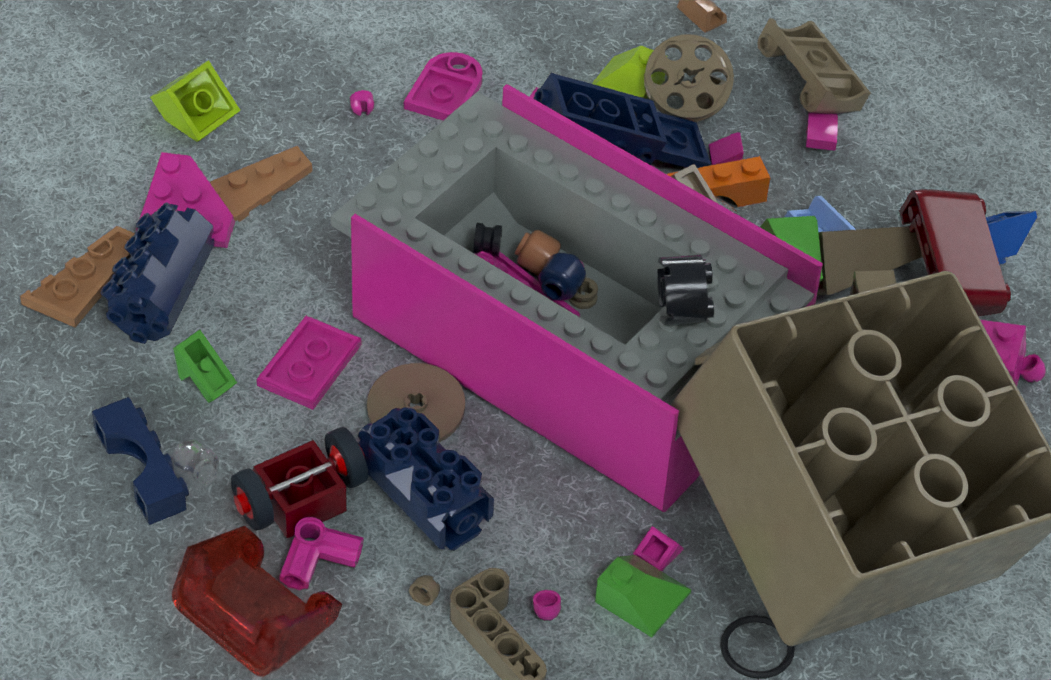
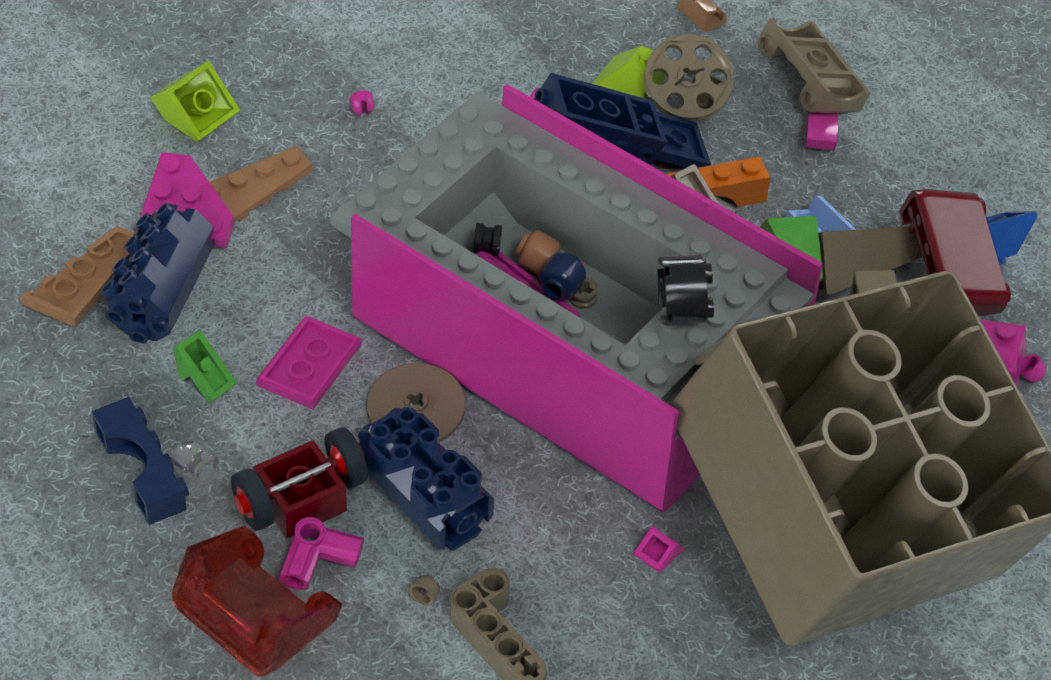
(444, 88): dark pink tile -> none
(547, 604): dark pink hinge -> none
(639, 593): bright green slope -> none
(726, 149): dark pink slope -> none
(749, 673): black tyre -> none

